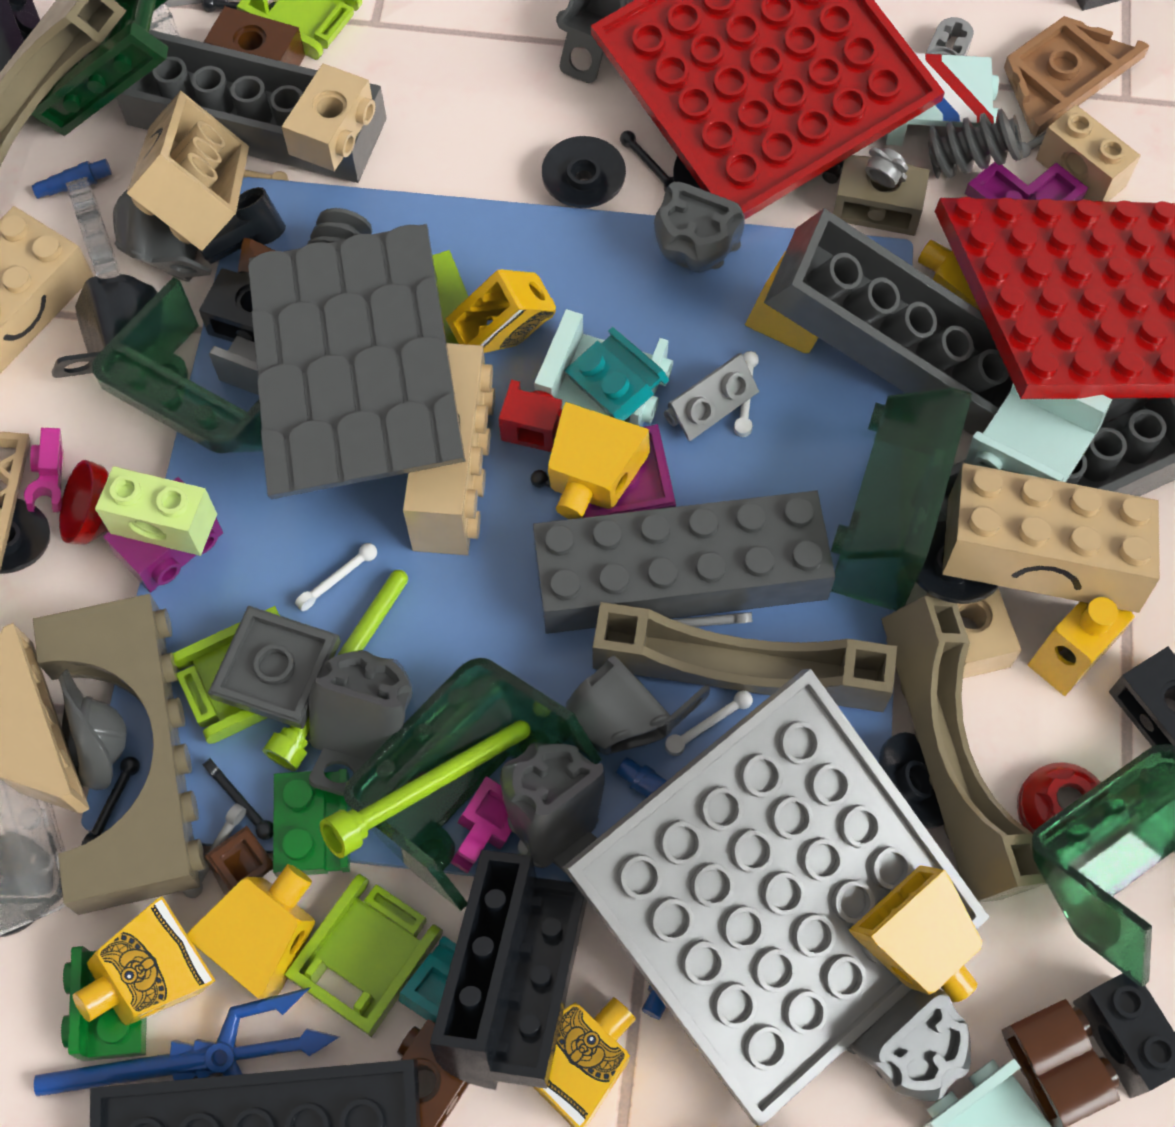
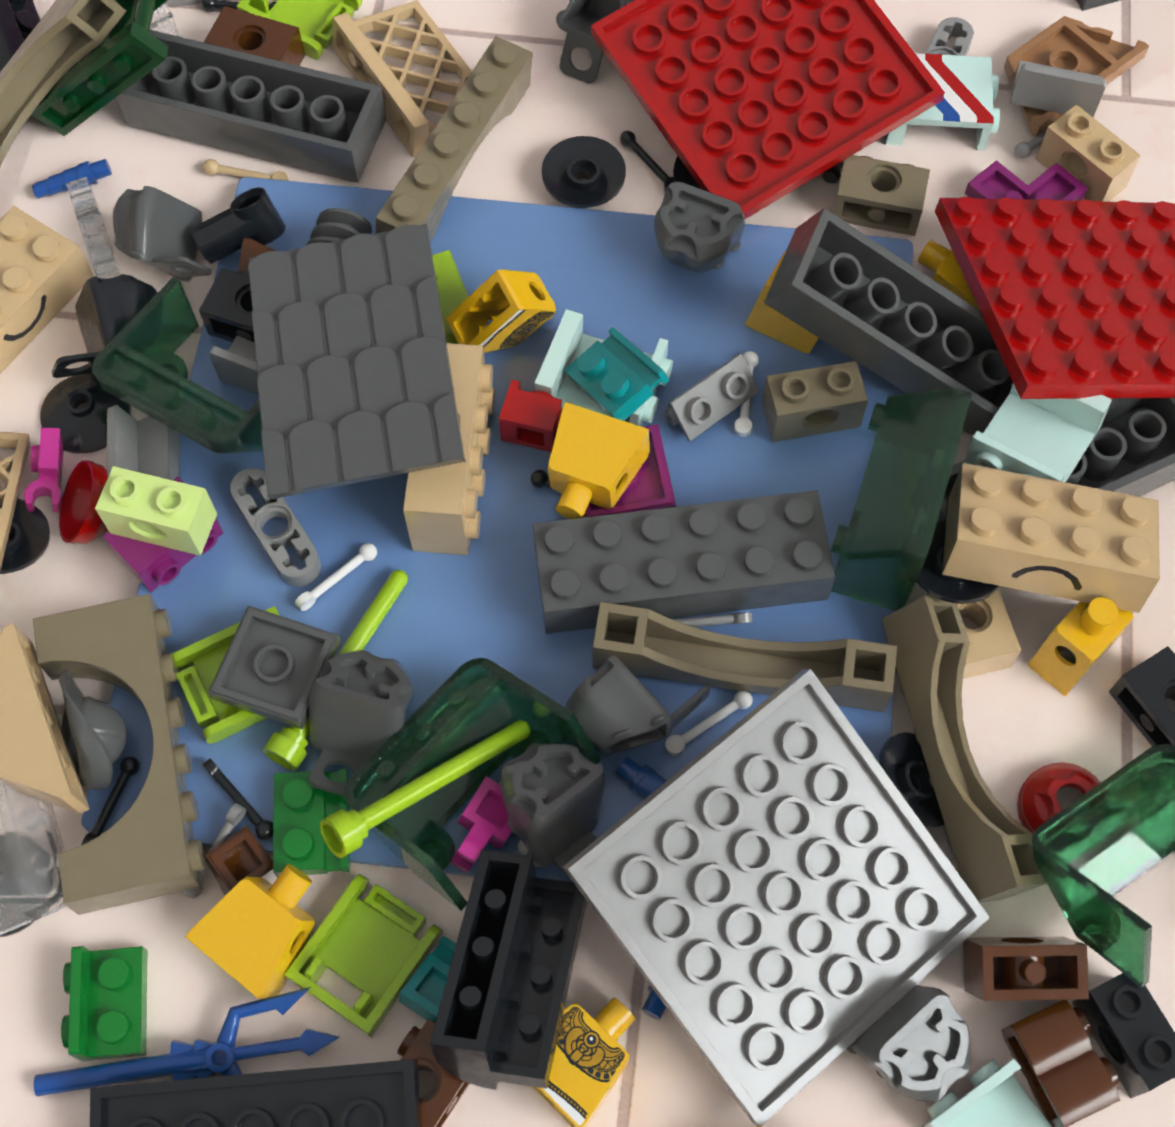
(83, 428): none -> black dish
(141, 445): none -> light grey panel
(144, 969): yellow torso -> none
(189, 172): tan brick -> none
(275, 545): none -> light grey beam
(328, 117): tan brick -> none
(360, 55): none -> tan fence
(480, 104): none -> dark tan arch
(814, 401): none -> dark tan brick
(886, 167): light grey plate -> none
(923, 934): torso -> none
(974, 144): dark grey piece -> none
(1025, 968): none -> reddish brown brick
(1056, 88): none -> light grey panel

